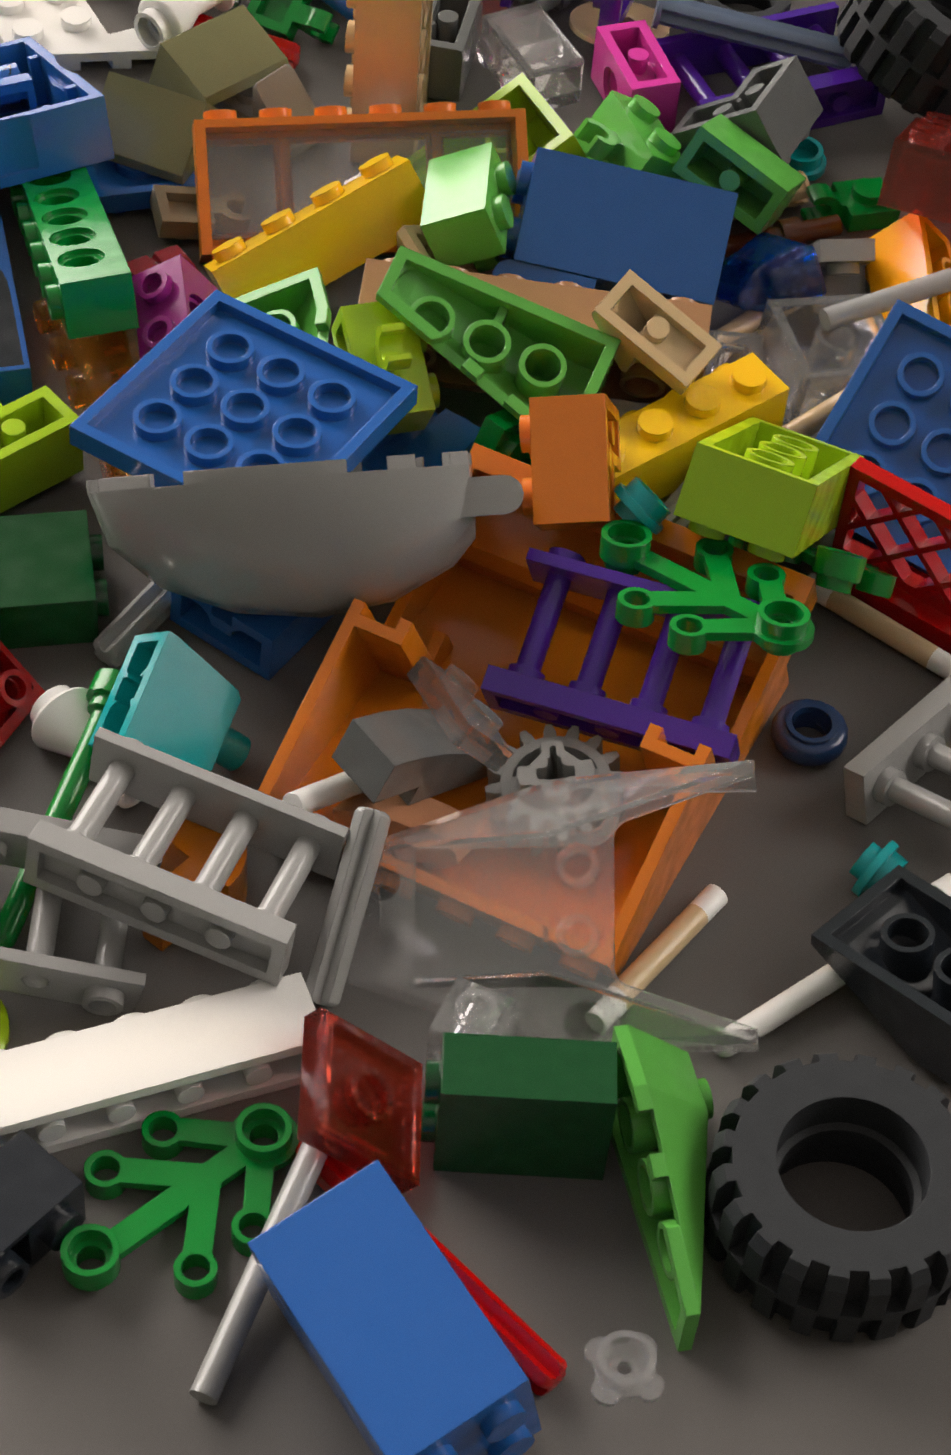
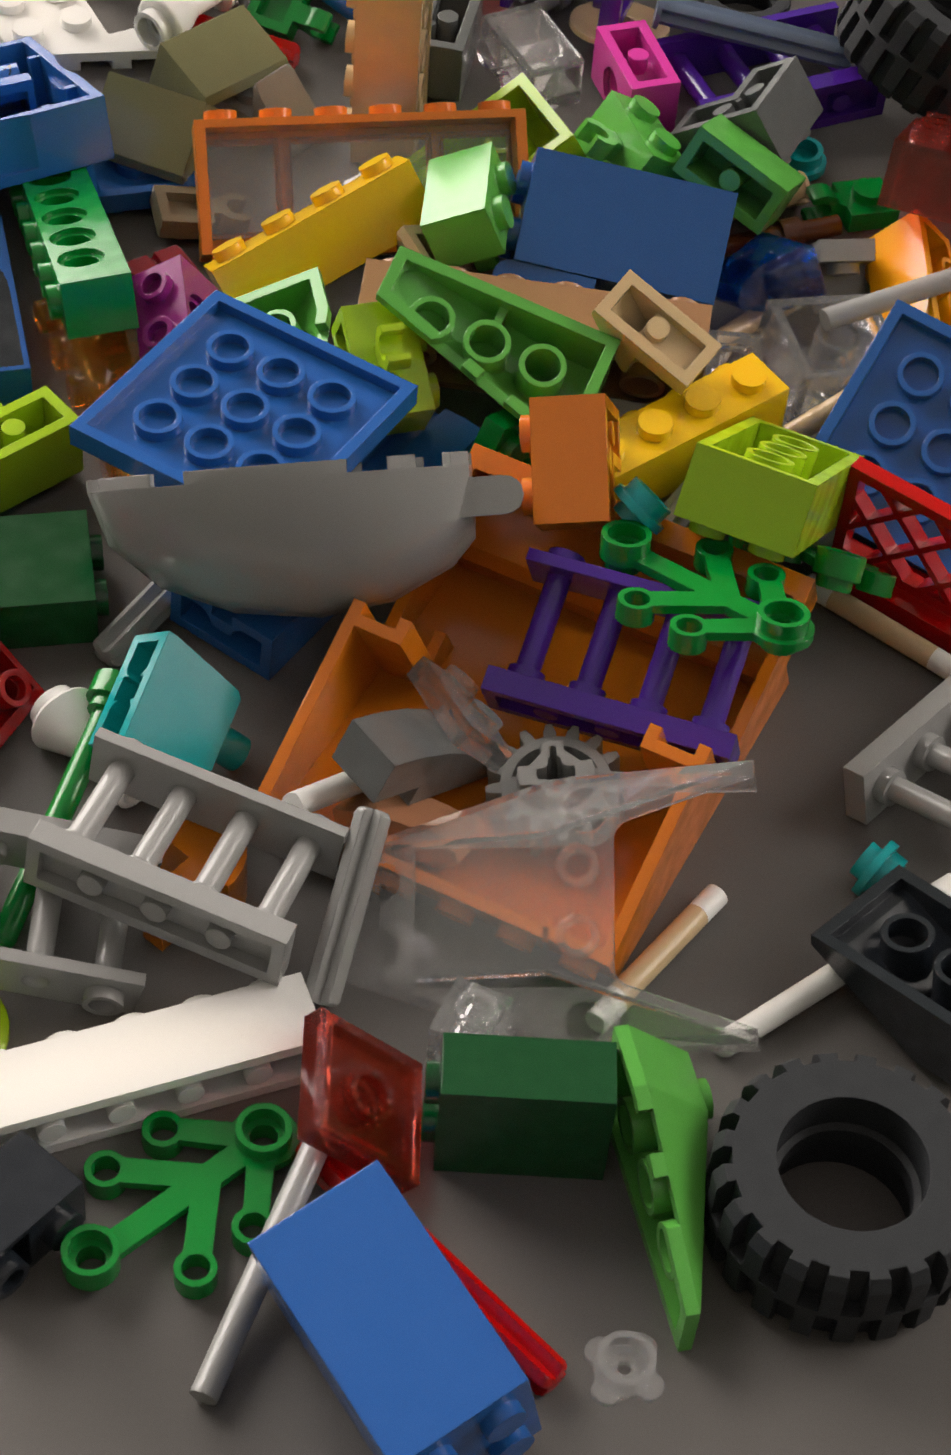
(804, 749): dark blue piece -> none

